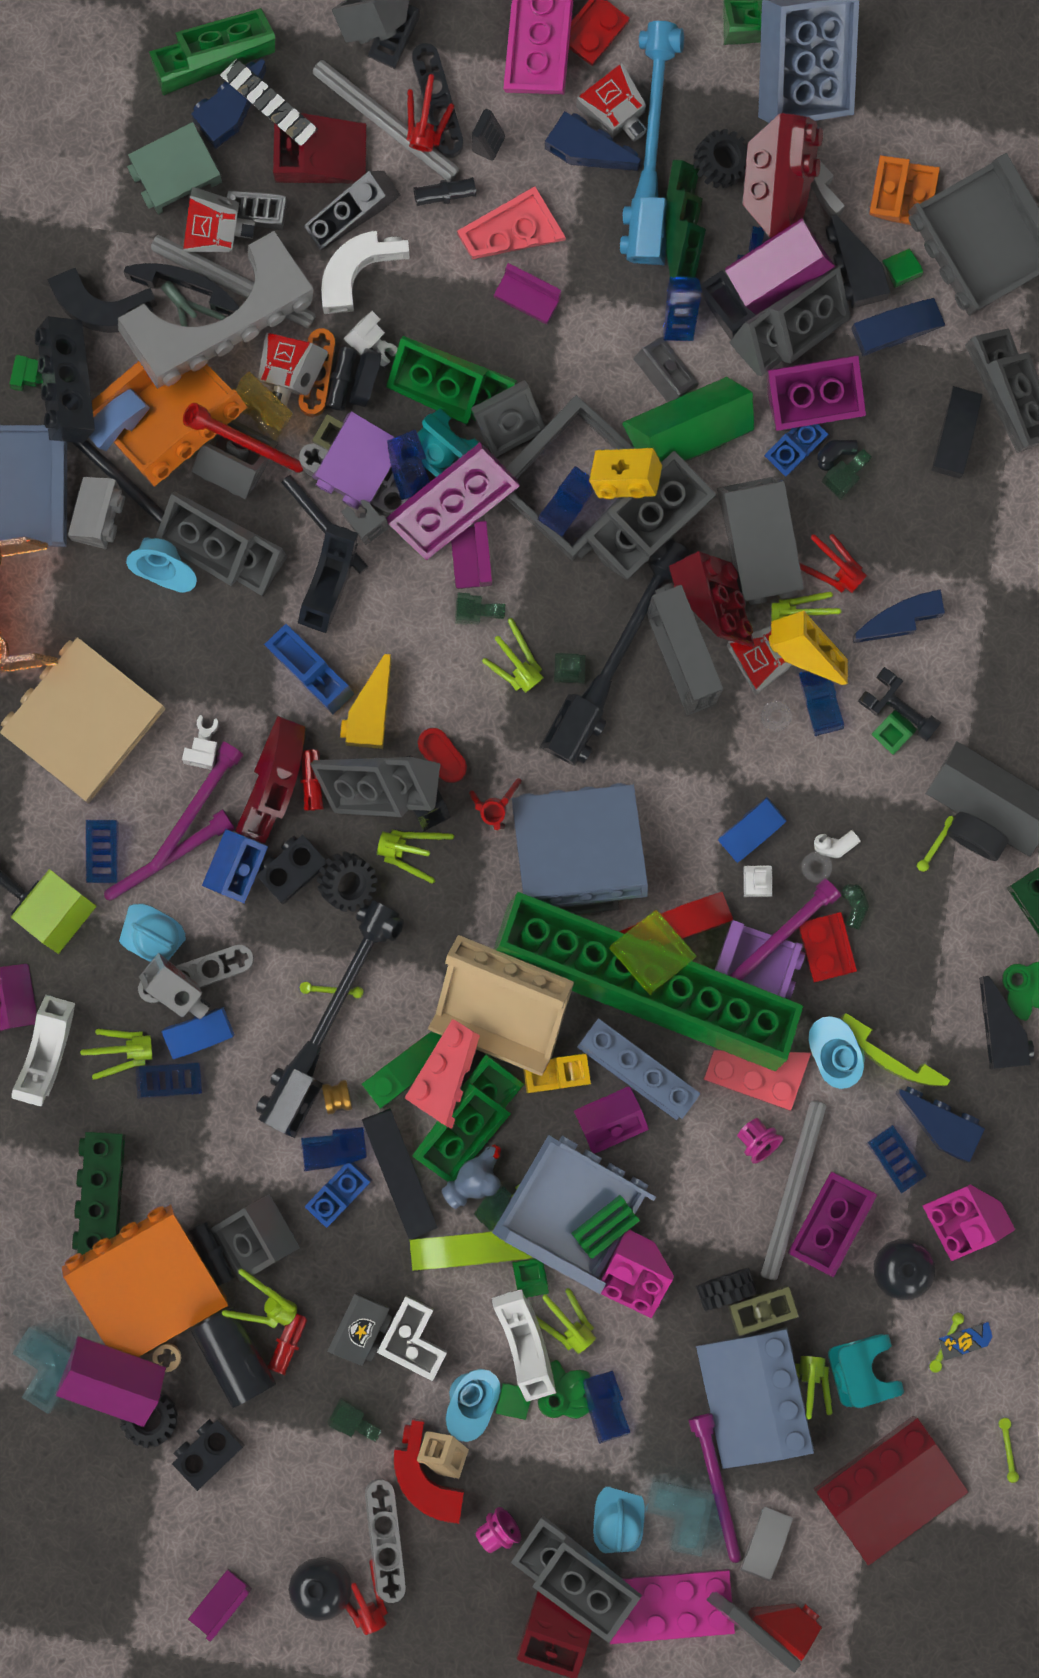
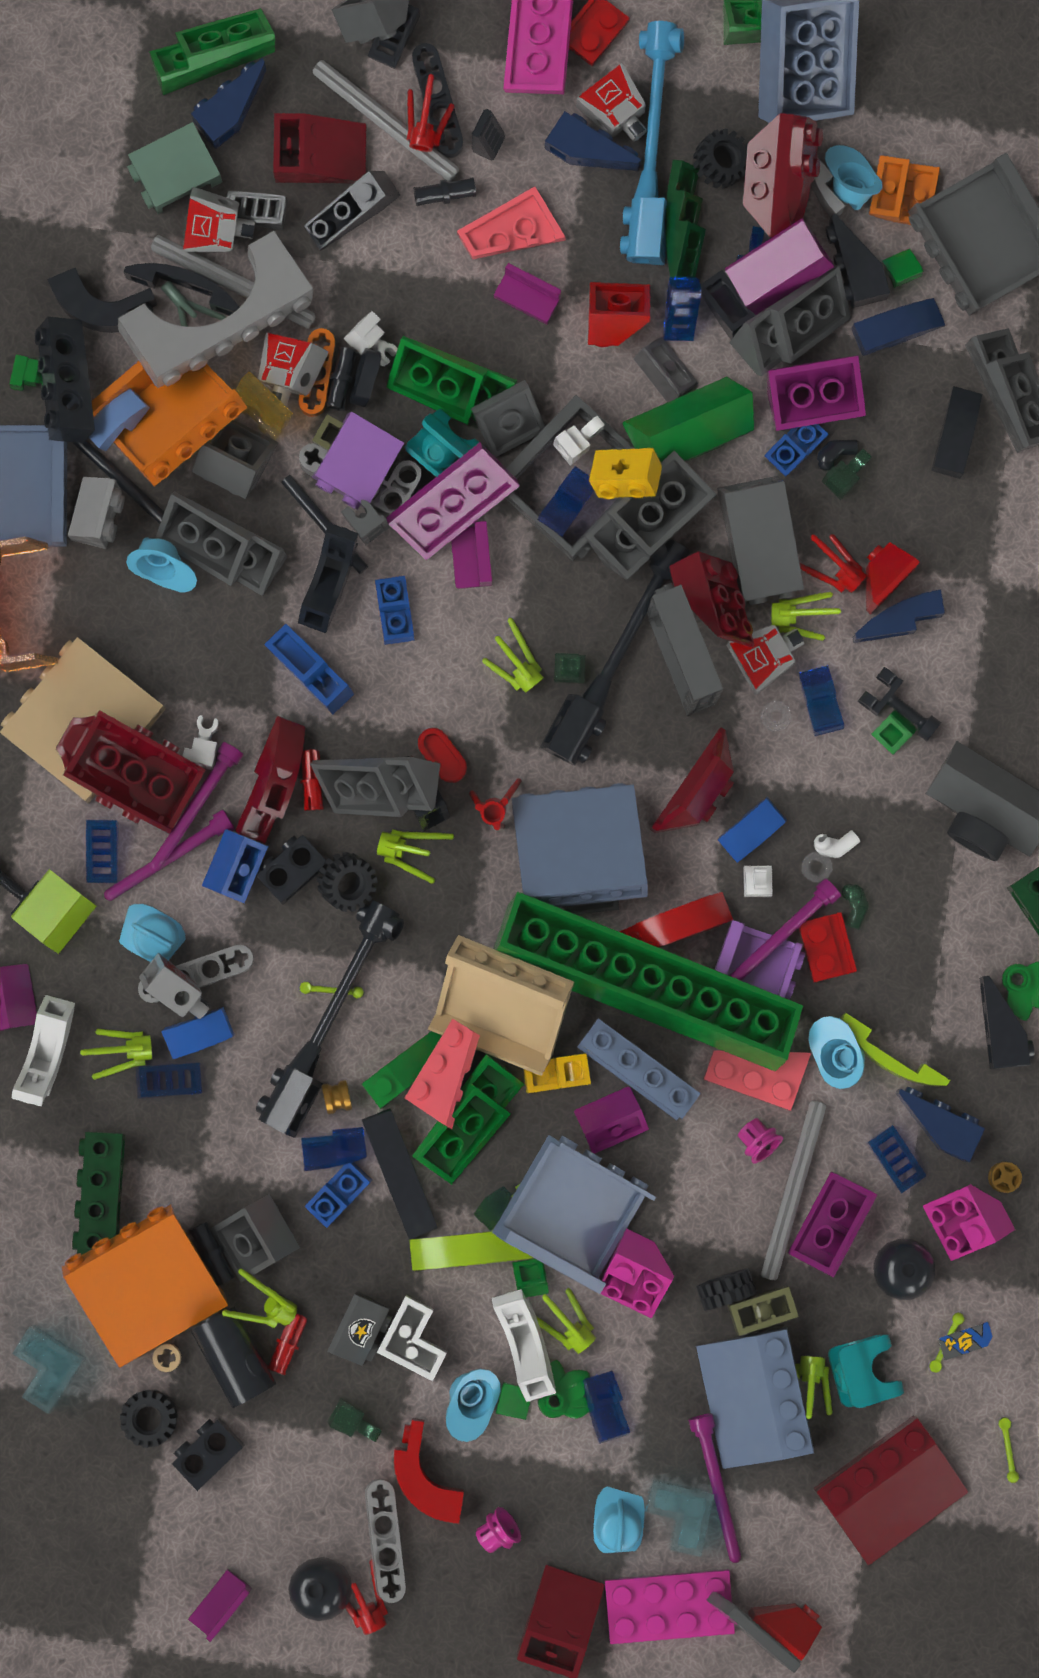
(111, 1381): magenta slope -> none
(129, 769): none -> dark red slope
(199, 418): red piece -> none
(269, 102): sticker -> none
(349, 261): white arch -> none
(368, 713): yellow slope -> none
(394, 610): none -> blue slope
(406, 463): clear blue slope -> none
(443, 1454): tan brick -> none
(470, 609): clear green piece -> none
(474, 1179): sand blue animal -> none
(574, 443): none -> white piece
(575, 1579): dark grey slope -> none
(613, 1234): green tile -> none
(616, 312): none -> red slope
(652, 952): clear neon green tile -> none
(700, 788): none -> dark red wedge
(766, 1544): light grey slope -> none
(808, 647): yellow slope -> none
(853, 176): none -> medium azure piece
(885, 573): none -> red slope
(923, 865): lime hinge -> none
(1009, 1174): none -> pearl gold wheel

